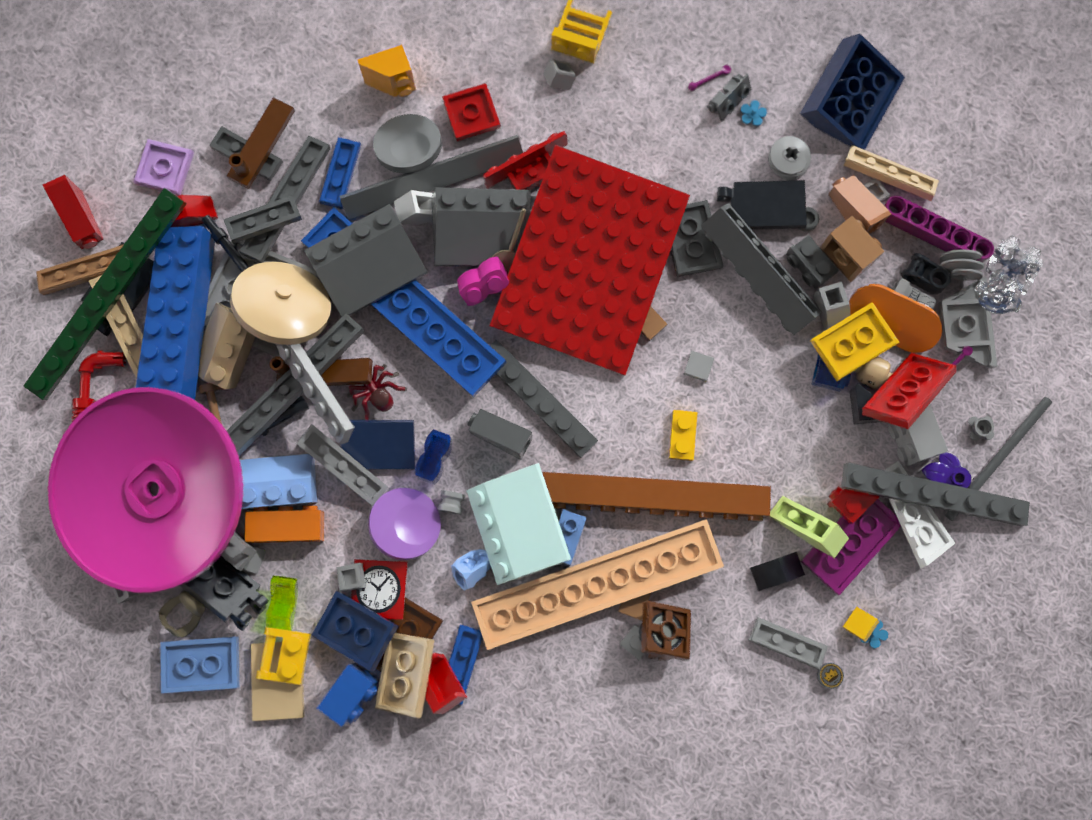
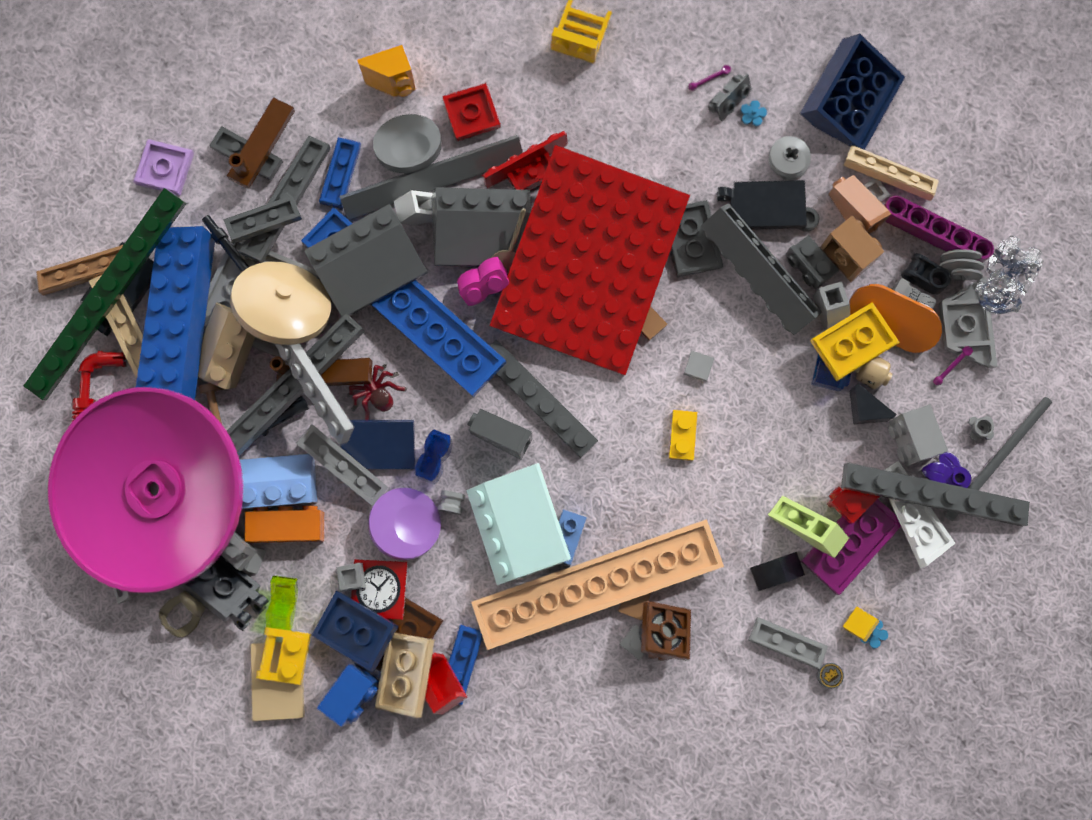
(73, 211): red slope -> none
(194, 211): red slope -> none
(200, 664): medium blue plate -> none
(470, 568): light blue rock -> none
(559, 74): light grey slope -> none
(658, 496): dark orange brick -> none
(909, 390): red tile -> none

